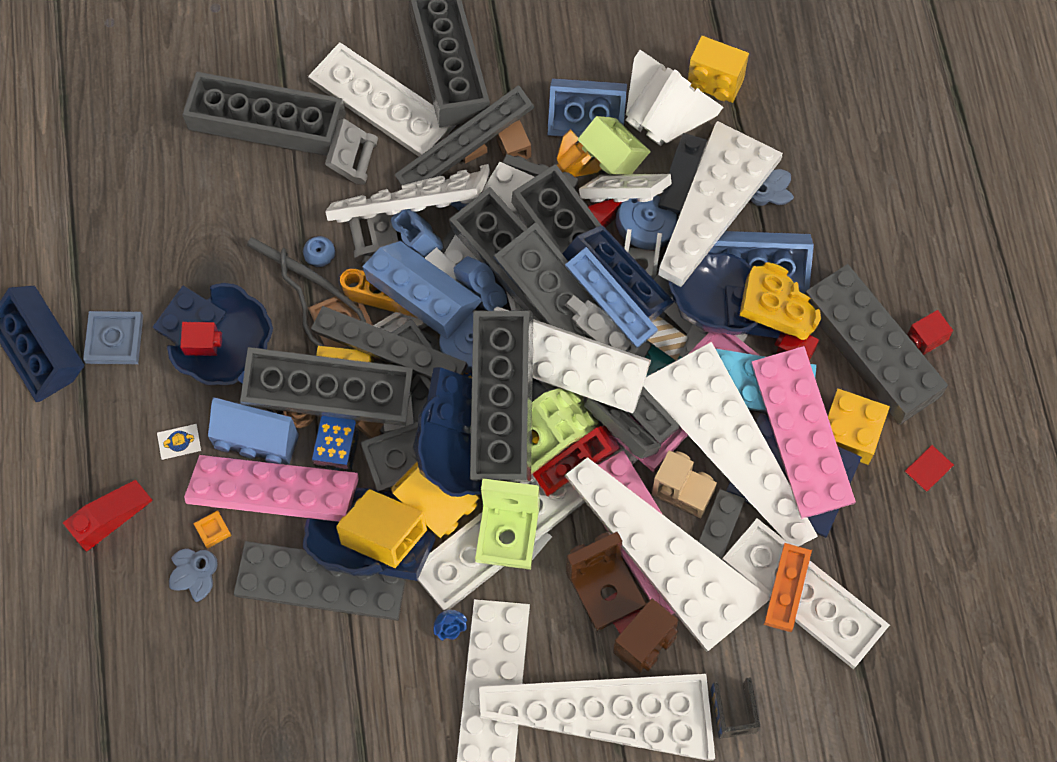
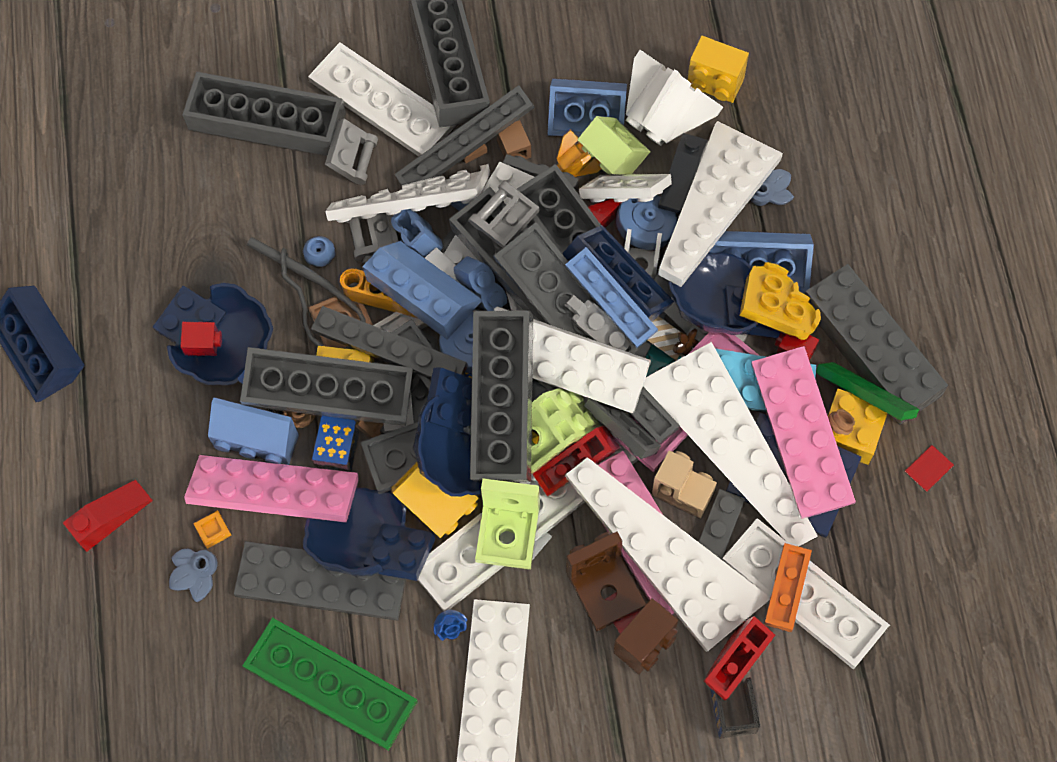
(113, 337): sand blue plate -> none
(179, 441): white sticker -> none
(330, 684): none -> green plate
(381, 528): yellow brick -> none
(510, 220): none -> light grey plate
(640, 712): white wing -> none
(686, 342): none -> reddish brown plant
(738, 656): none -> red slope
(841, 422): none -> medium nougat plate
(867, 391): none -> green tile
(930, 332): red brick -> none

